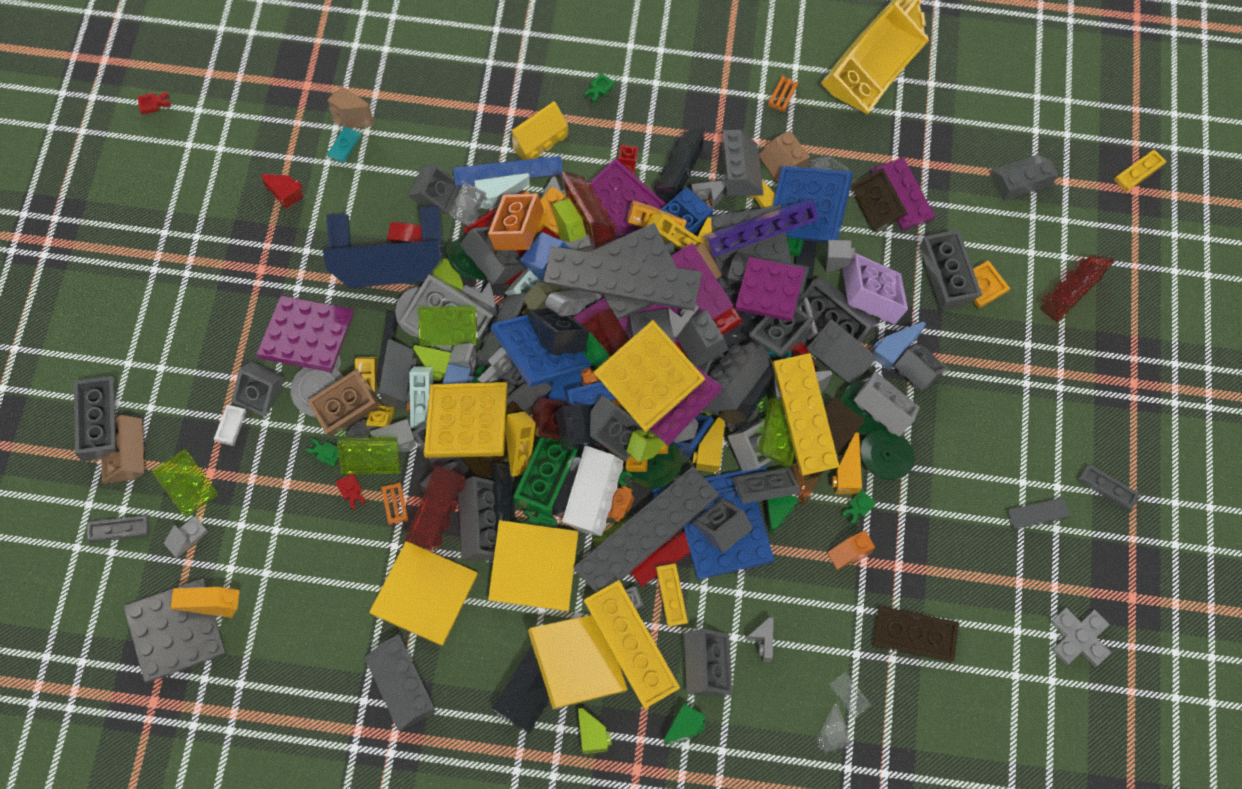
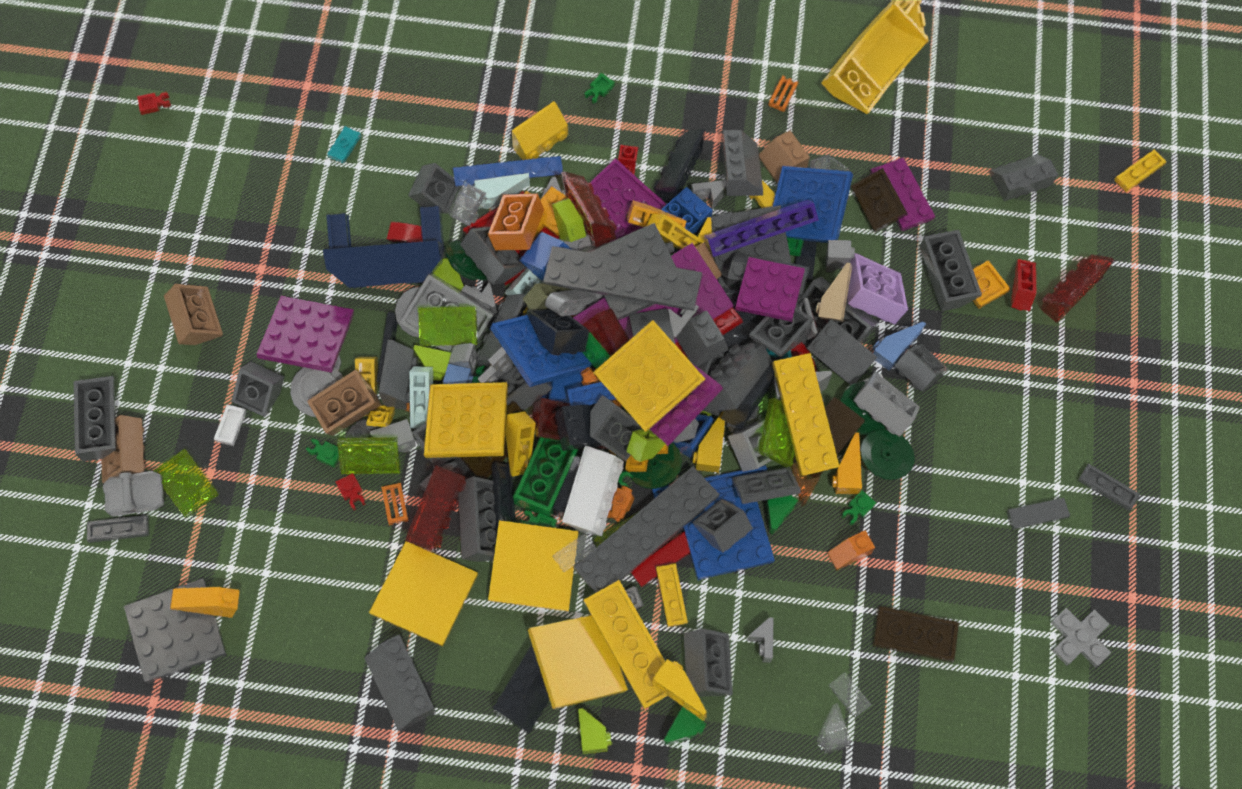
(133, 493): none -> light grey shield
(186, 536): light grey slope -> none
(192, 314): none -> medium nougat slope
(283, 188): red slope -> none
(349, 109): medium nougat slope -> none
(574, 552): none -> clear tile
(674, 683): none -> yellow slope
(835, 298): none -> tan slope
(1024, 285): none -> red slope

